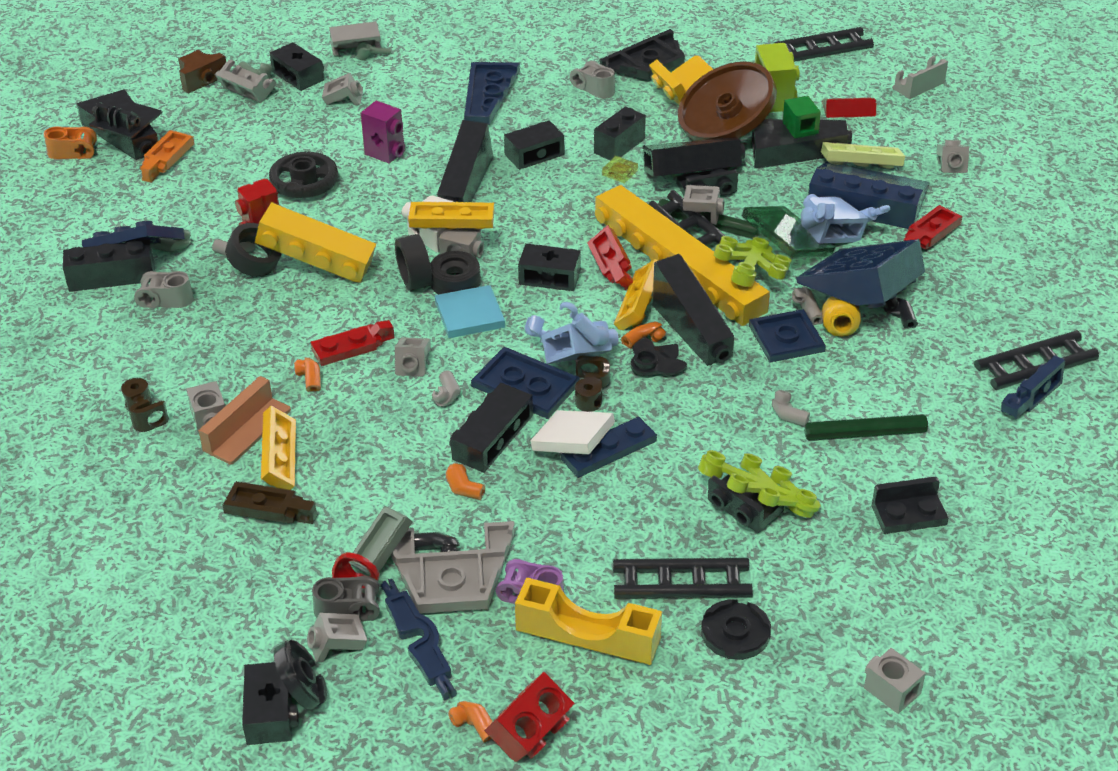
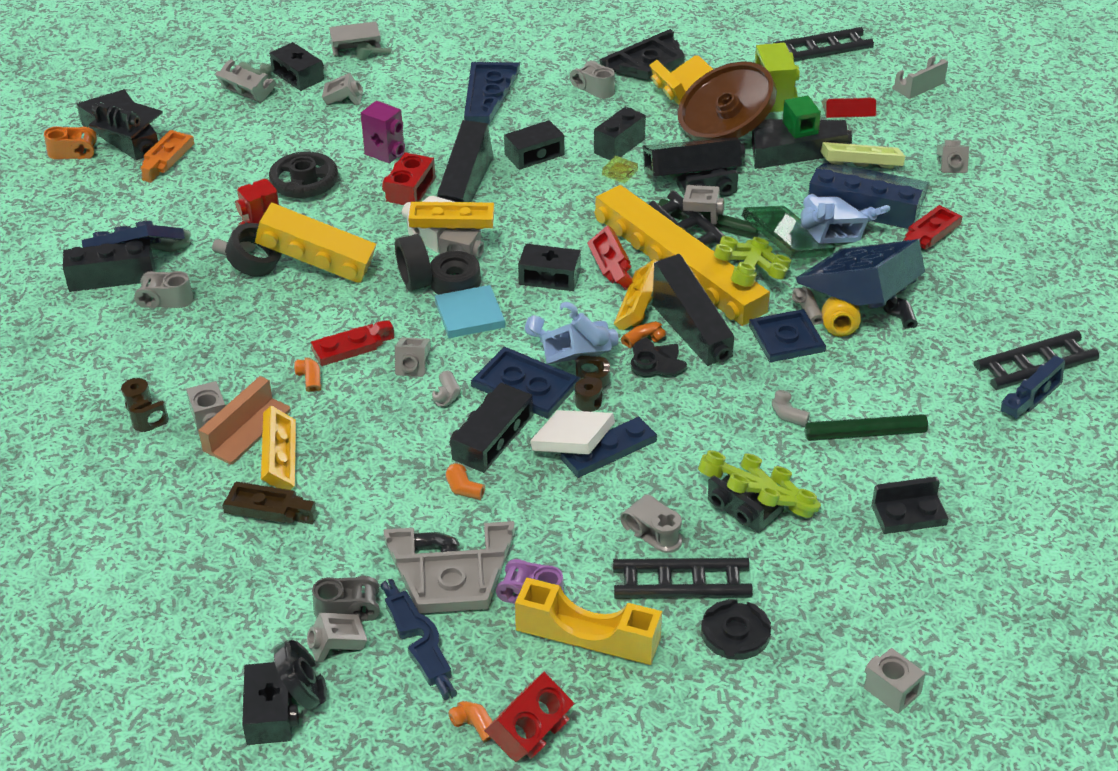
(199, 69): reddish brown brick -> none
(343, 568): red piece -> none
(381, 538): sand green tile -> none
(409, 179): none -> red brick
(654, 524): none -> light grey piece

